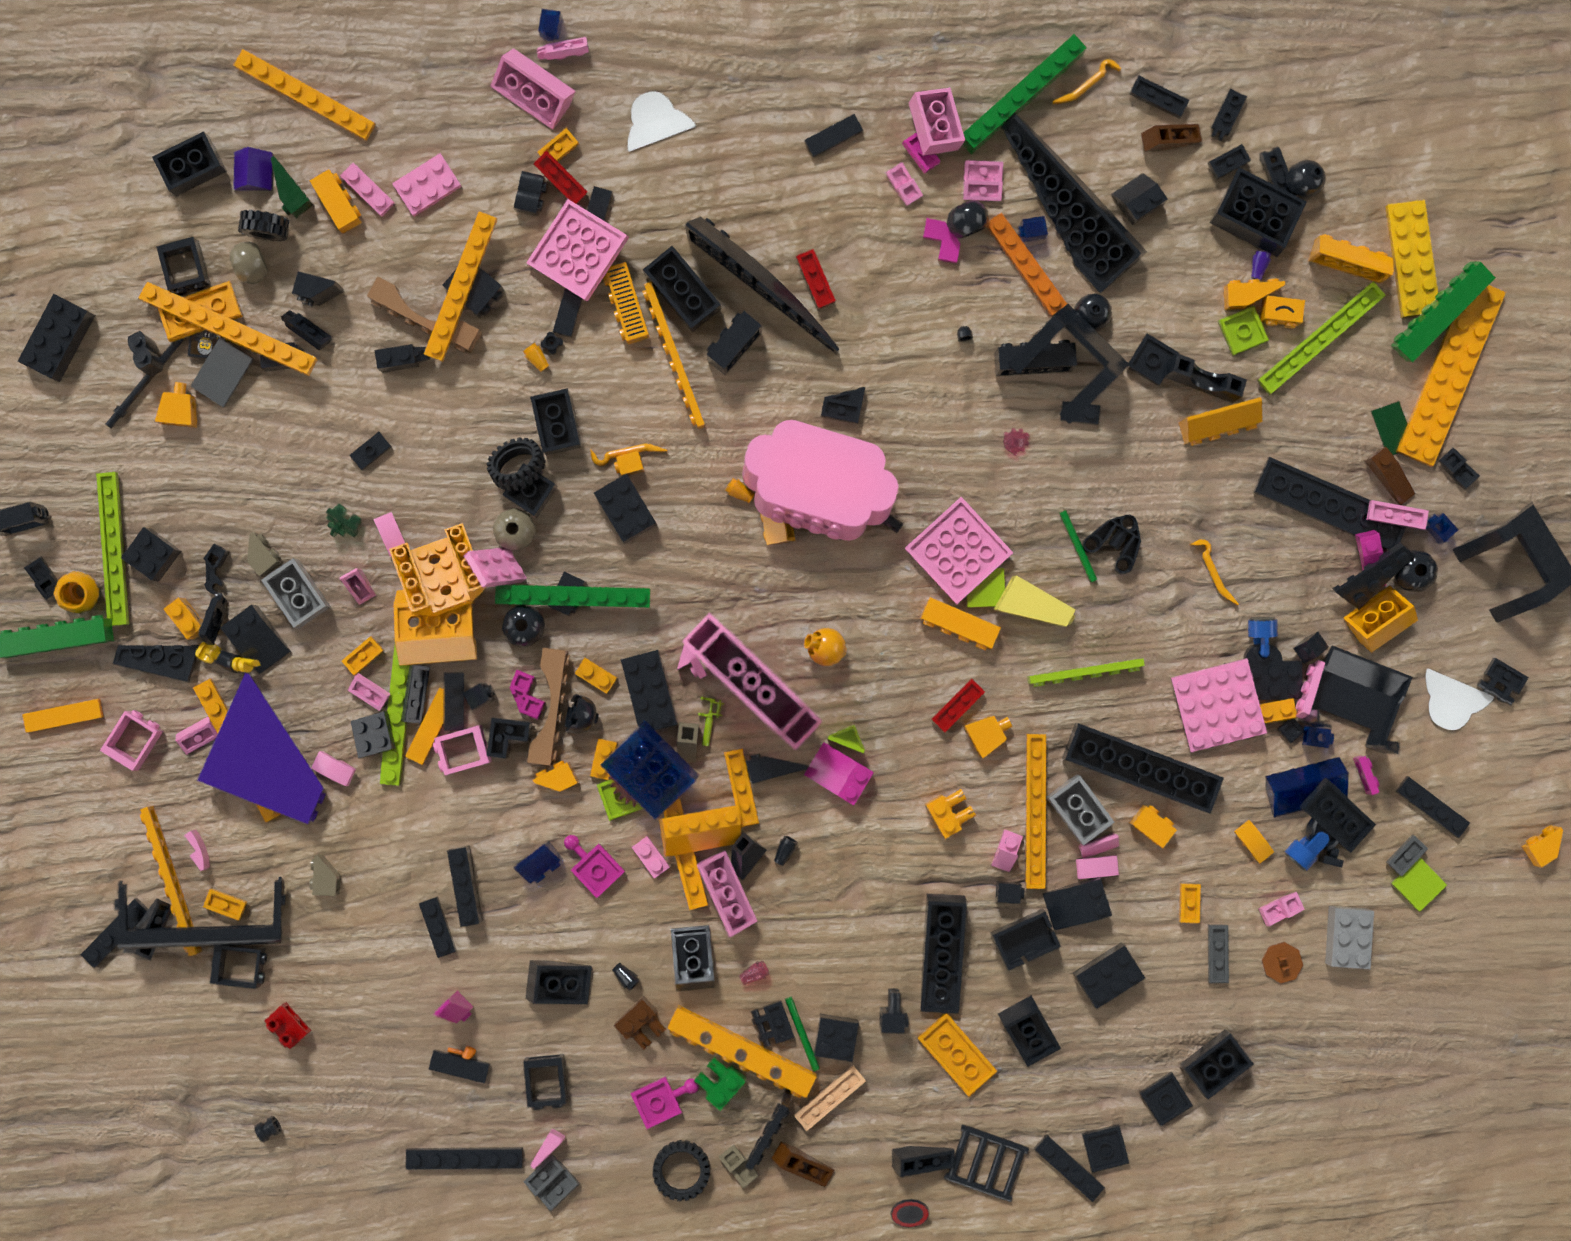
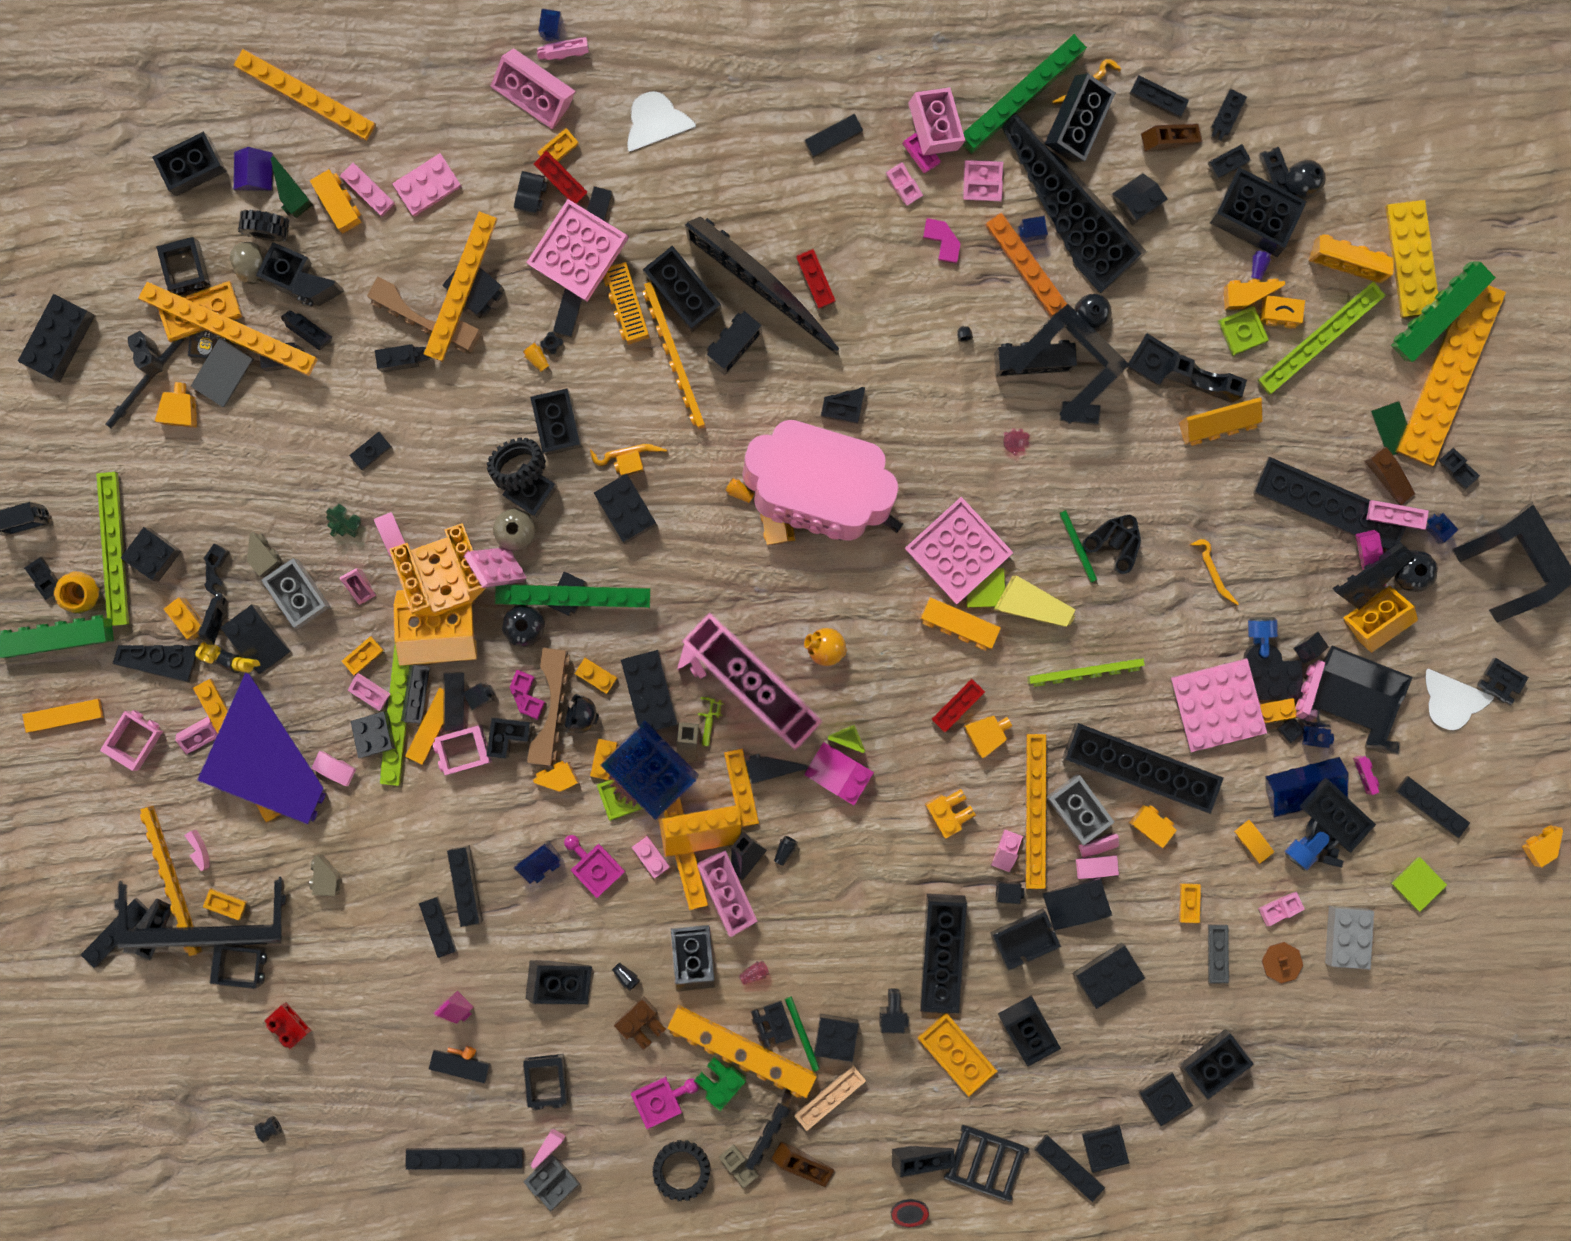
(281, 267): none -> black slope
(967, 219): black piece -> none
(1080, 118): none -> black brick
(1406, 855): dark grey plate -> none

